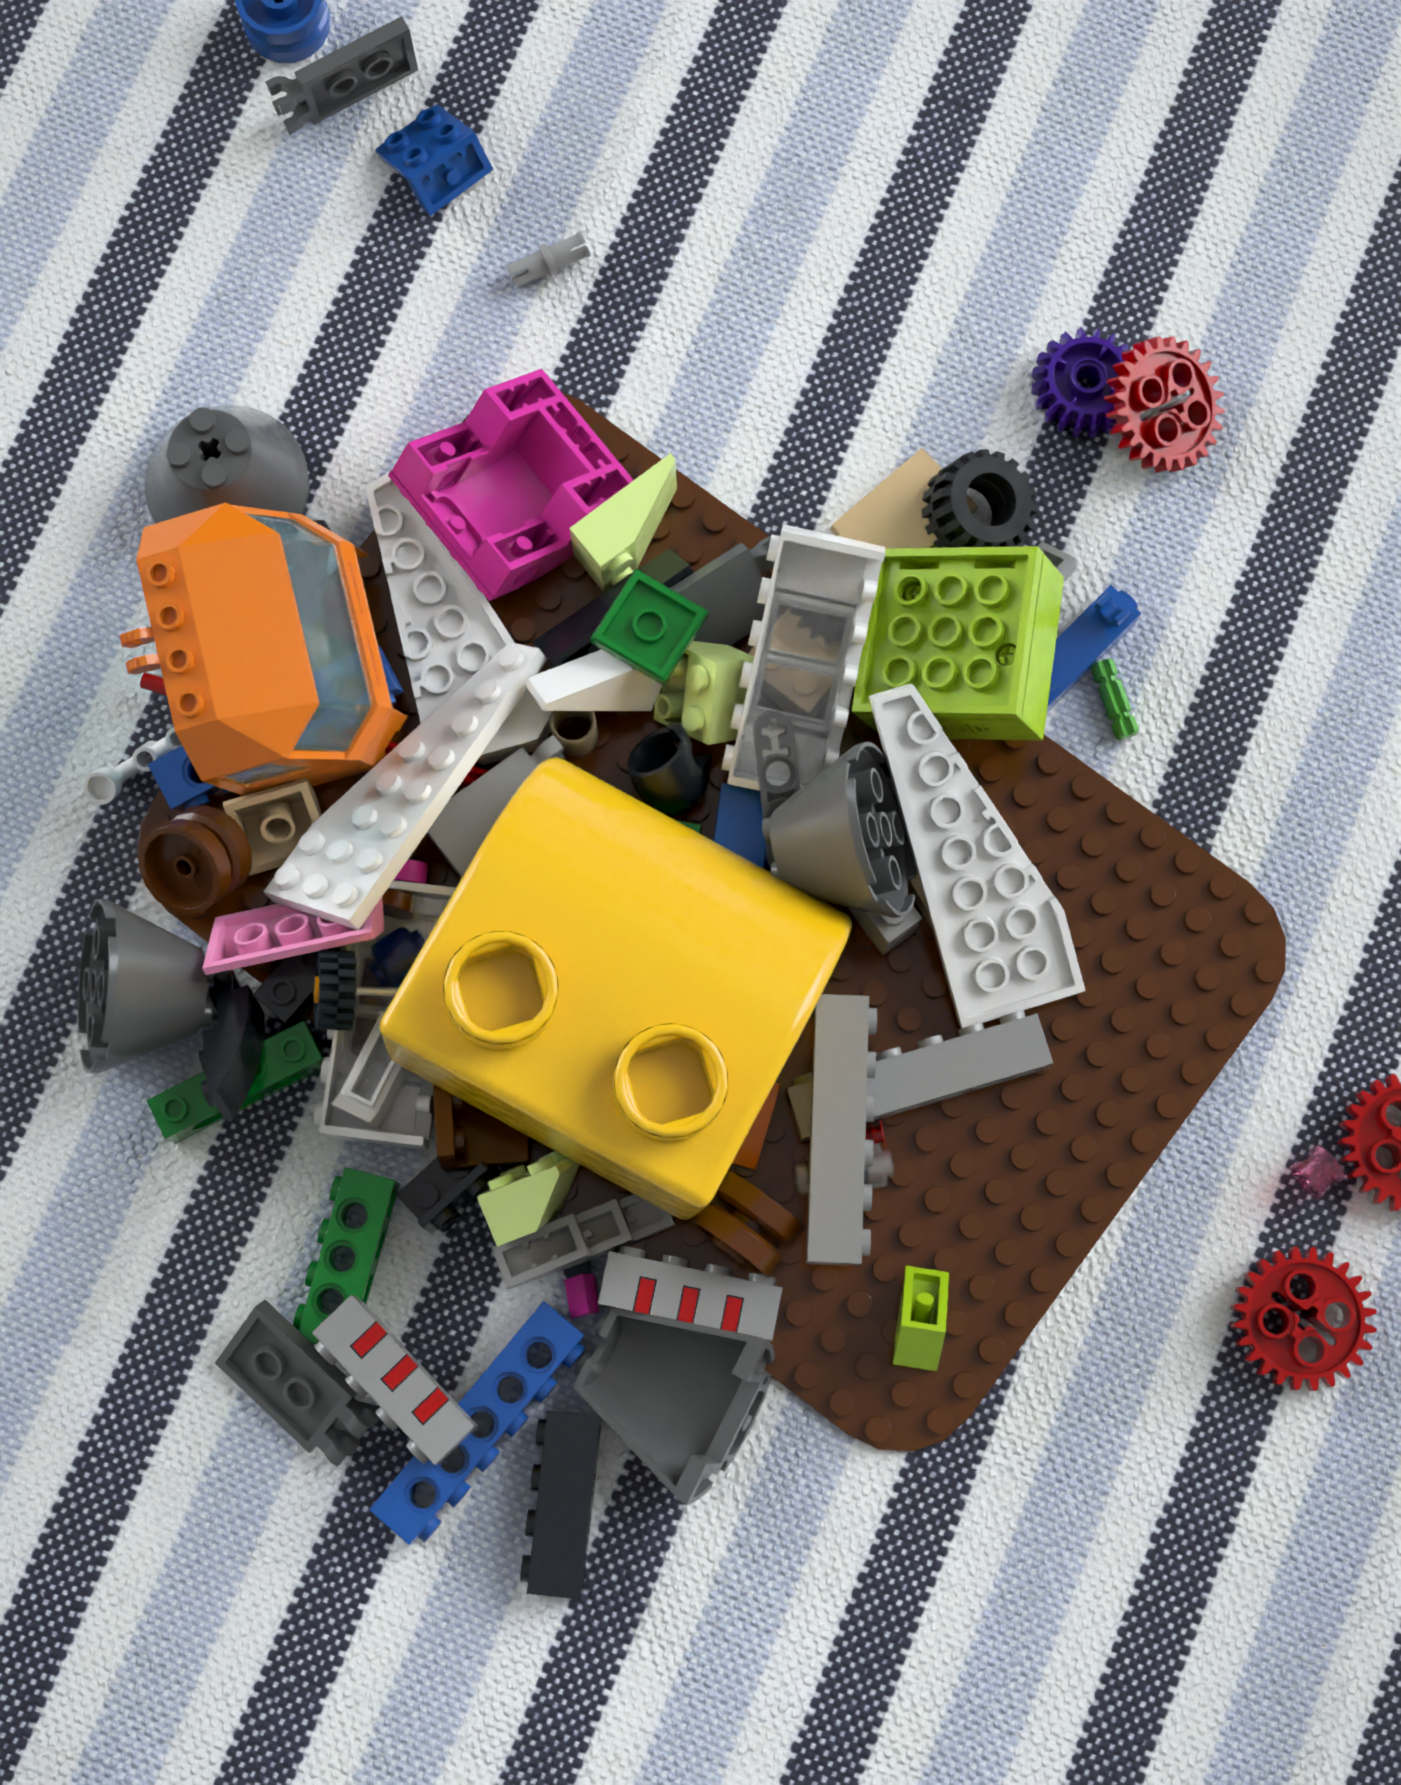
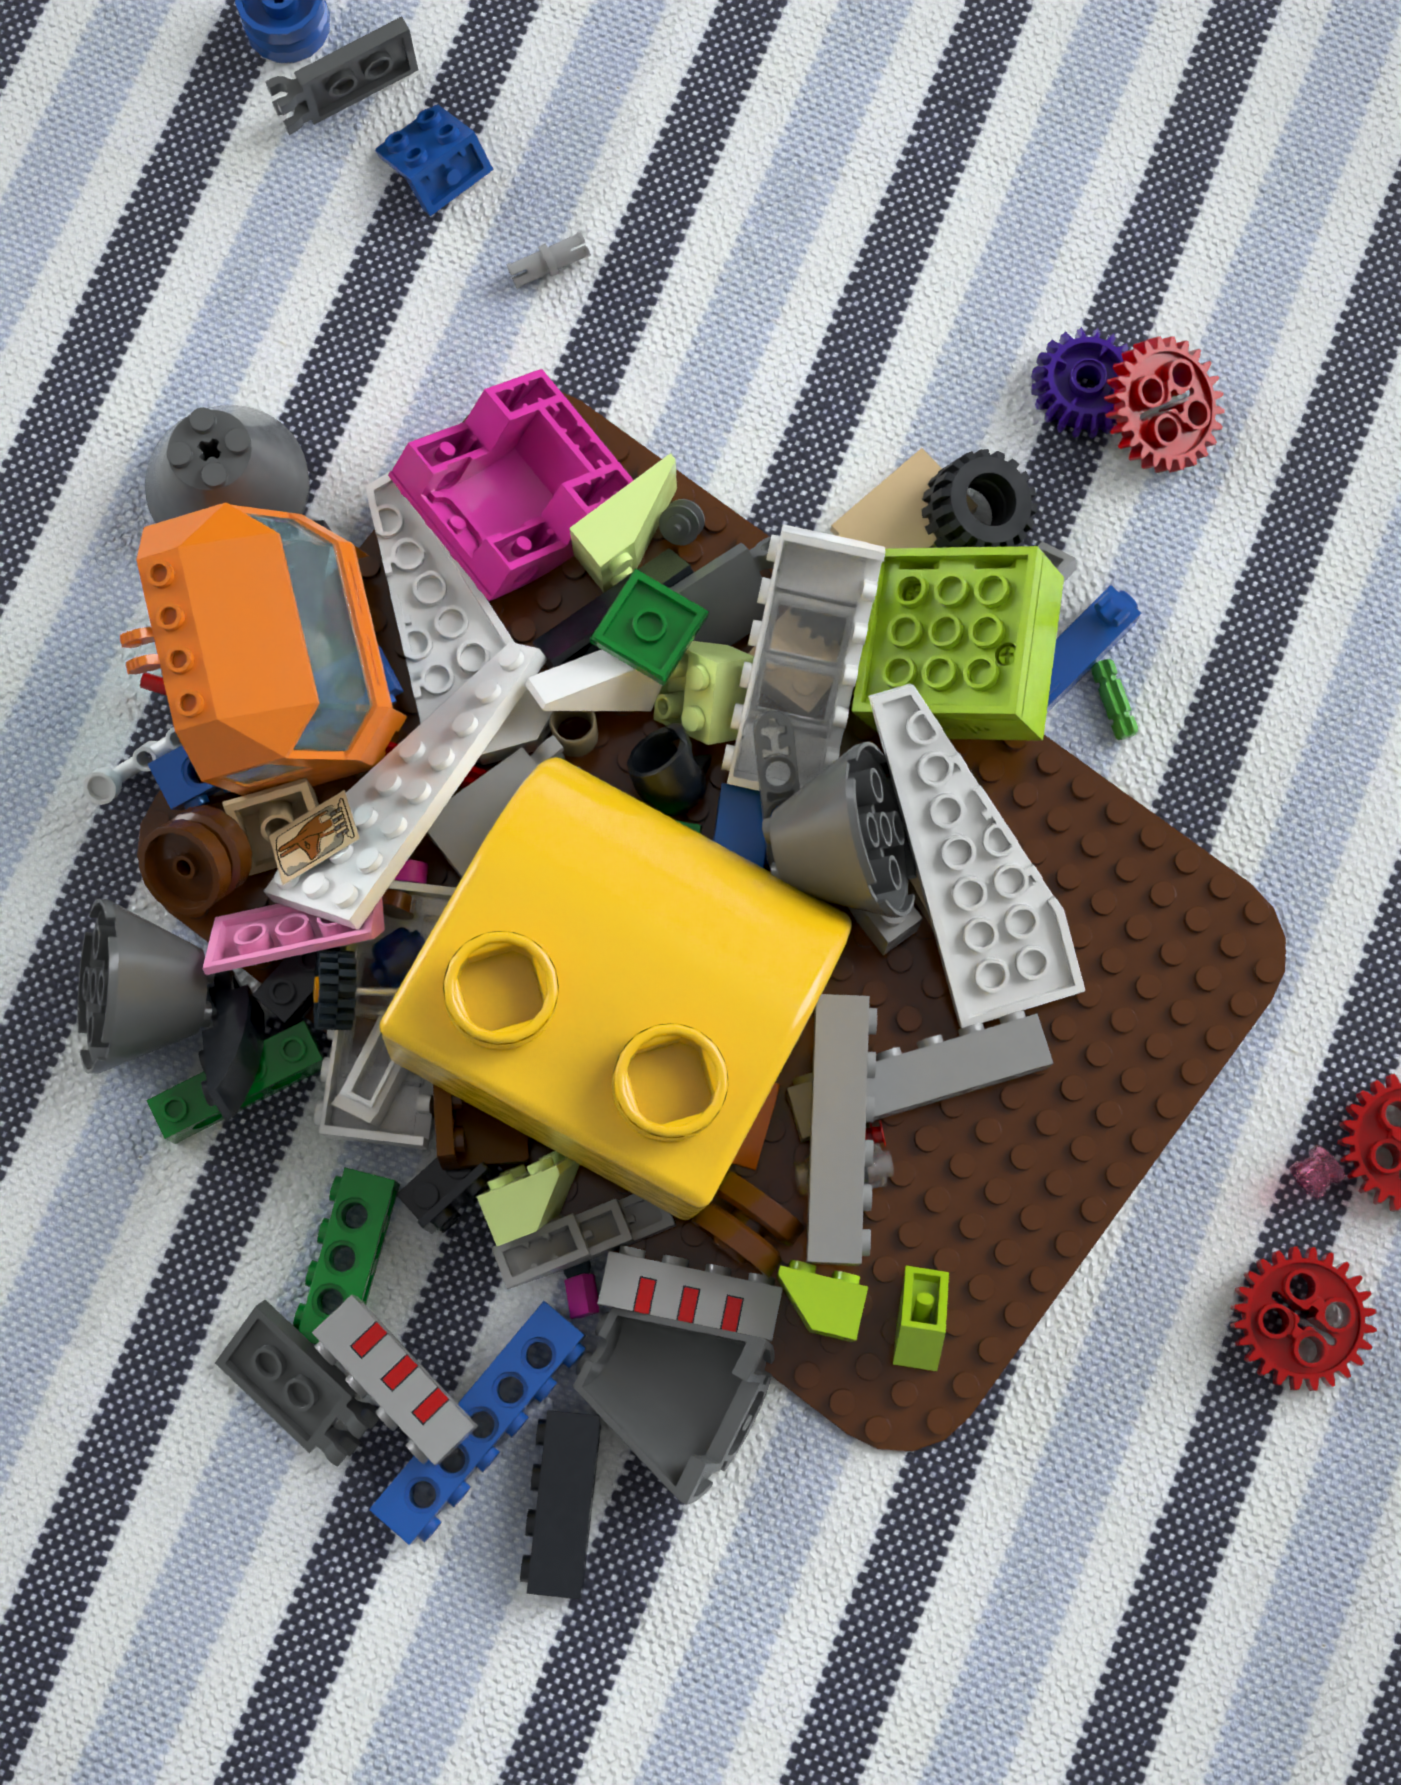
(314, 837): none -> sticker
(681, 522): none -> dark grey wheel
(824, 1303): none -> lime slope

